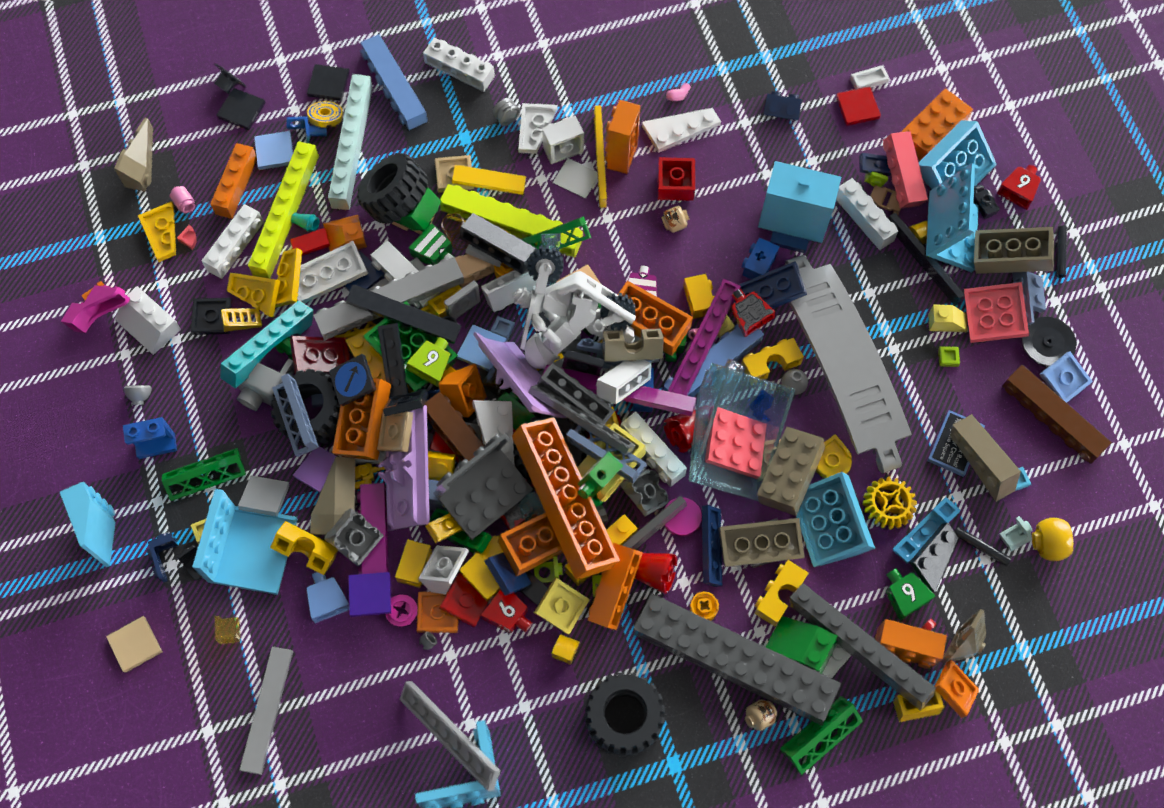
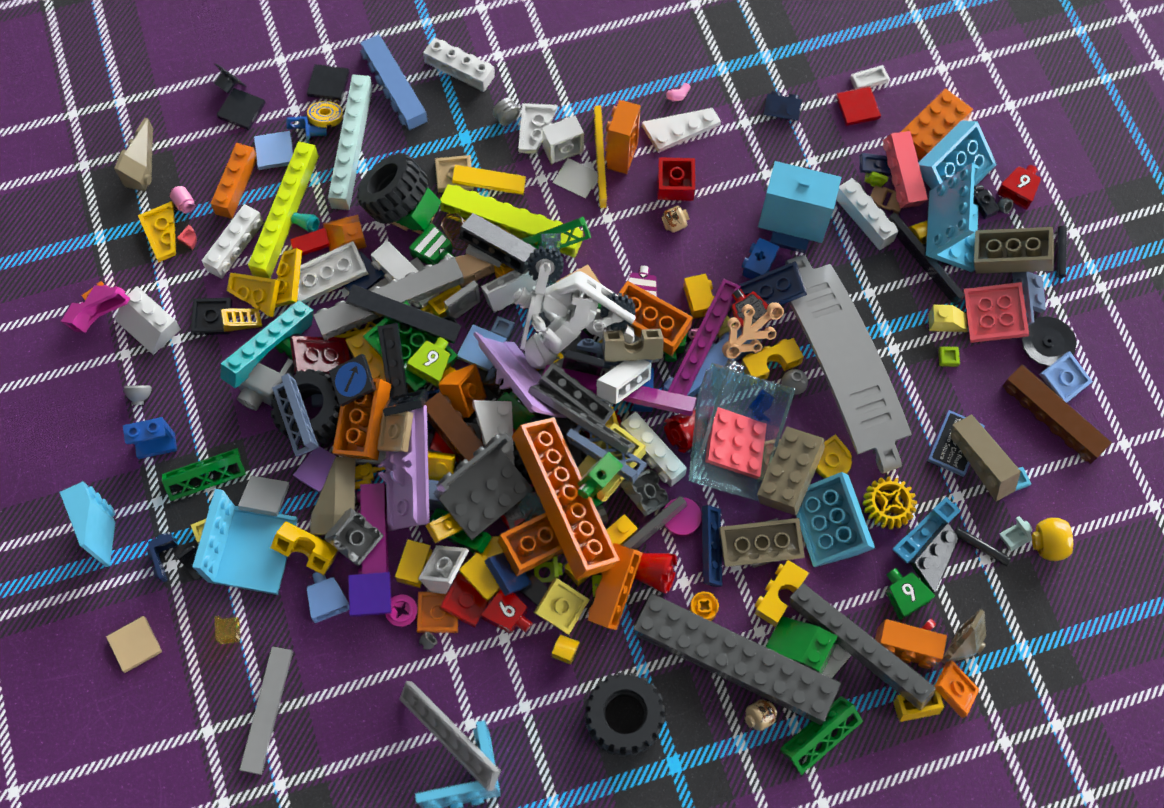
(750, 331): none -> light nougat plant
(1005, 205): none -> dark grey hinge

